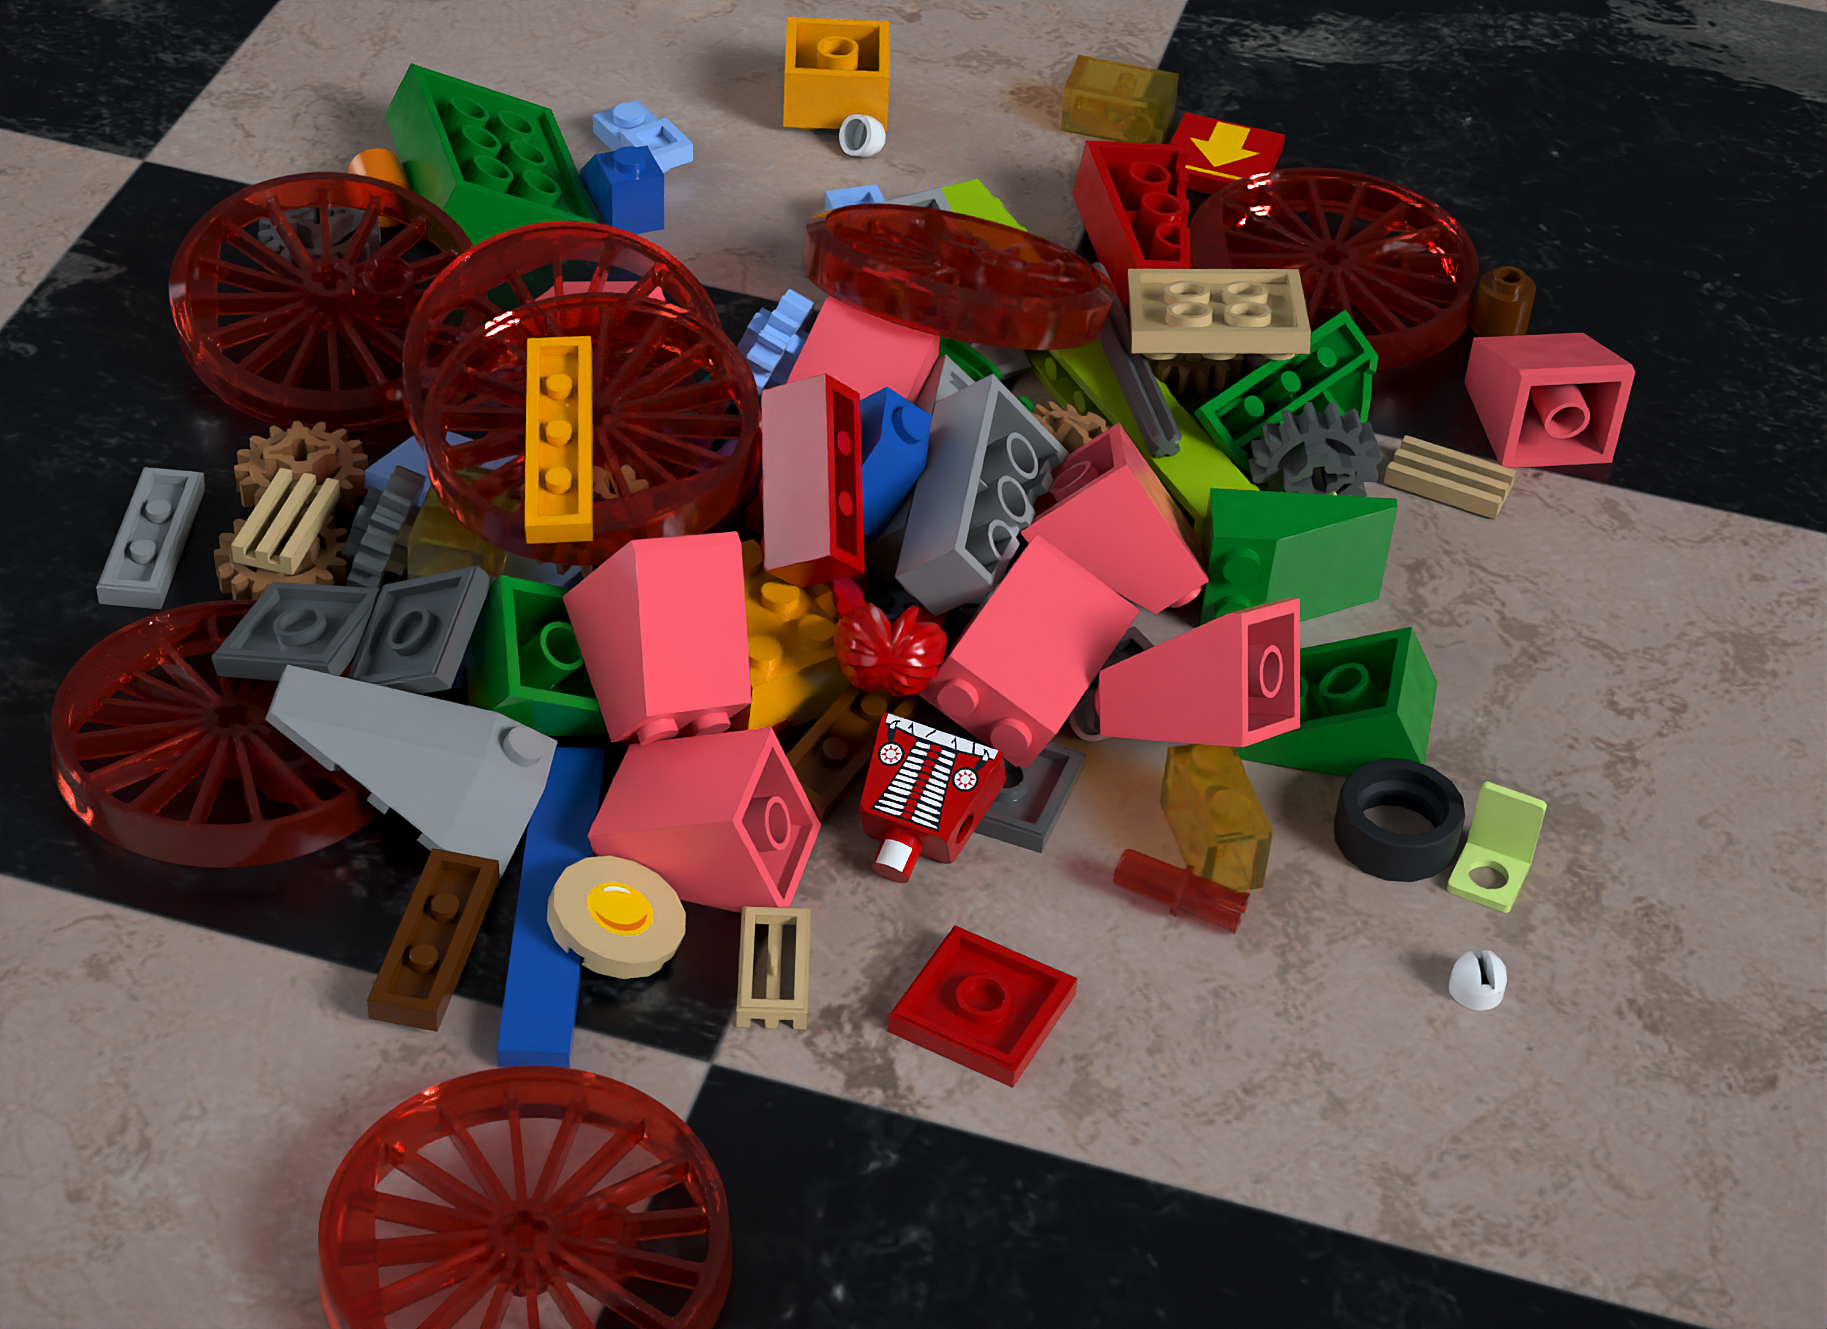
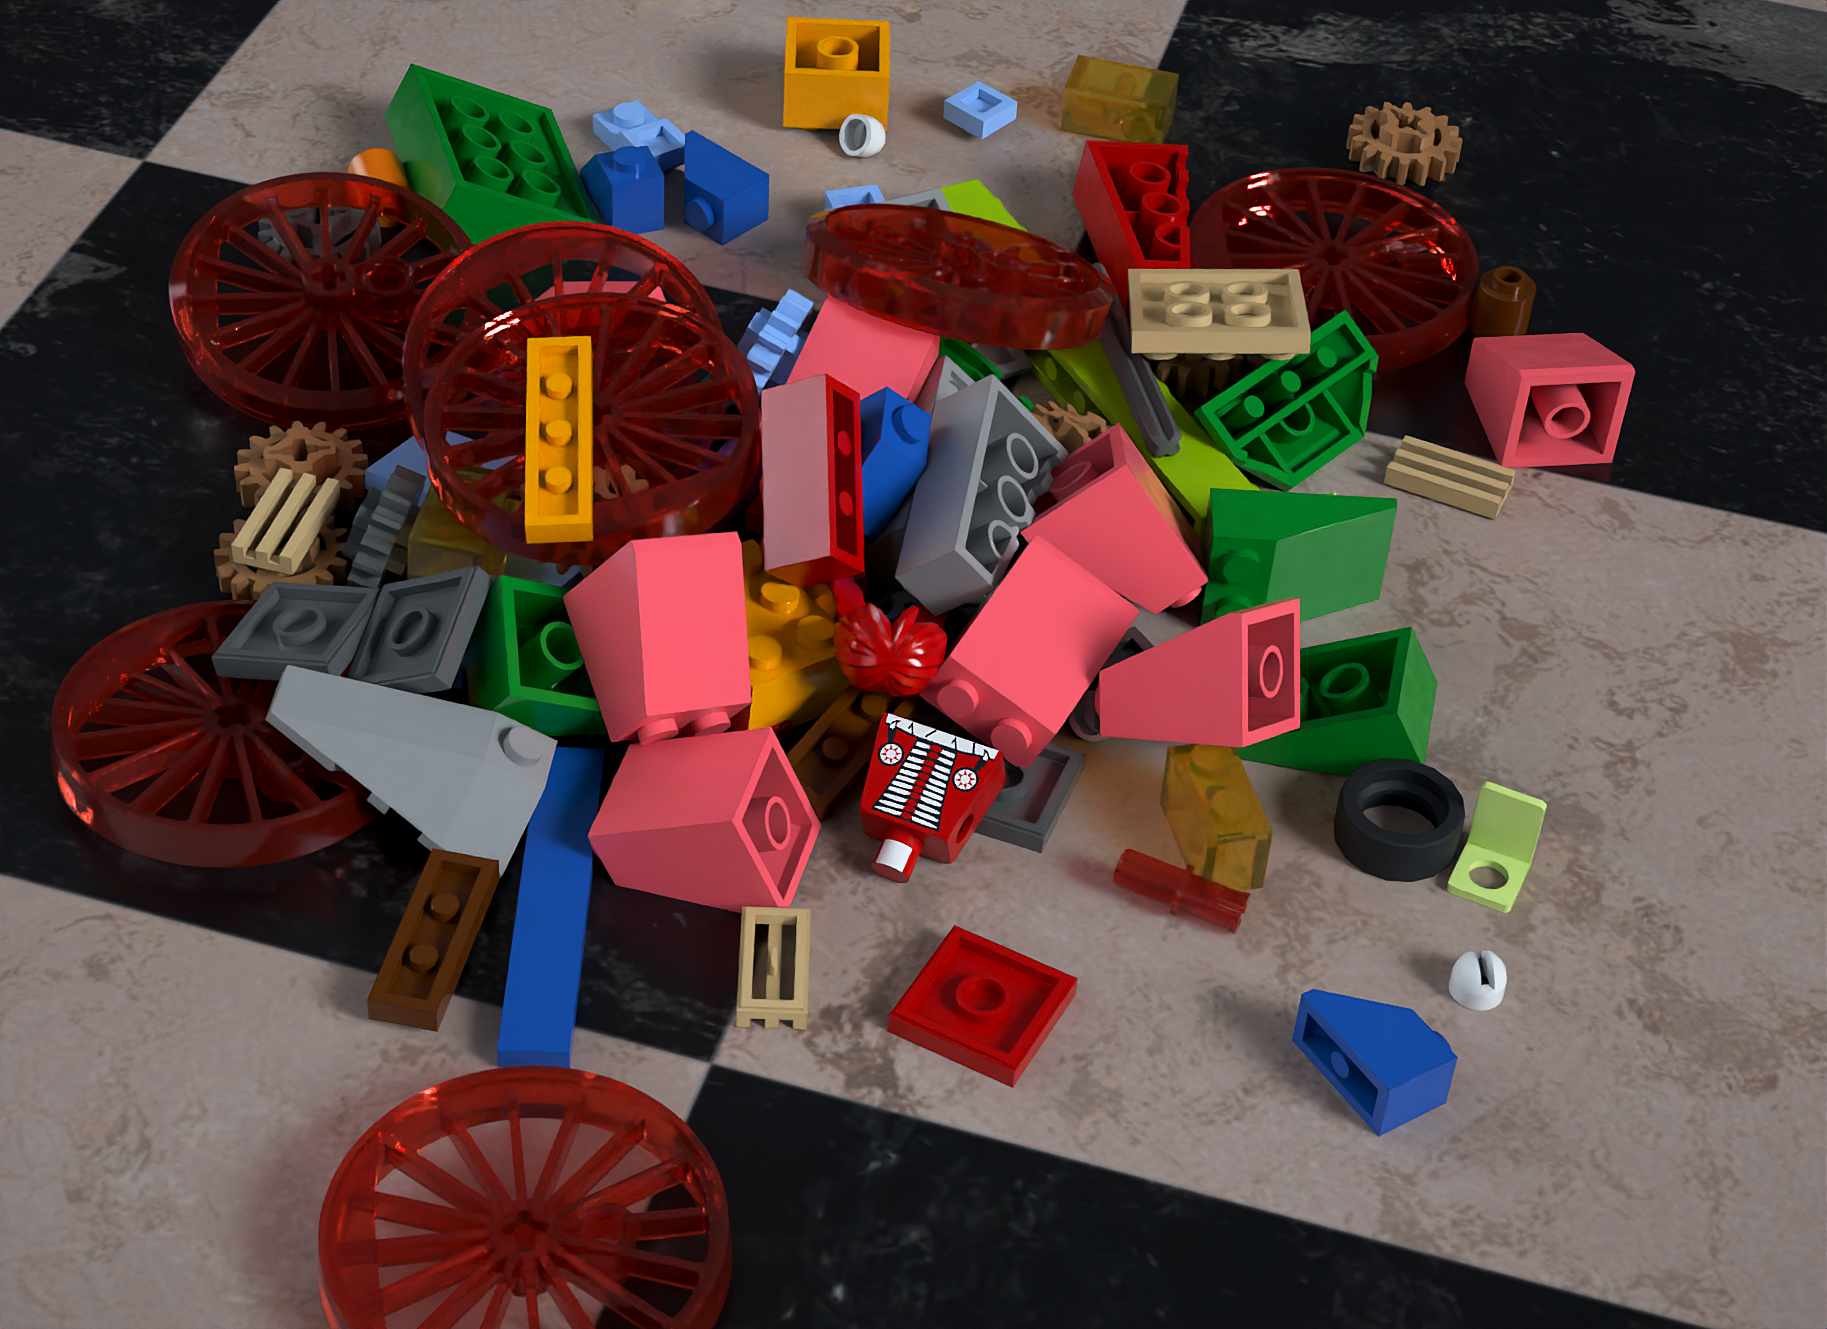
(151, 538): light grey tile -> none
(616, 916): tan tile -> none
(722, 191): none -> blue slope
(980, 109): none -> light blue plate
(1225, 151): red tile -> none
(1316, 453): dark grey gear -> none
(1375, 1056): none -> blue slope
(1404, 143): none -> medium nougat gear

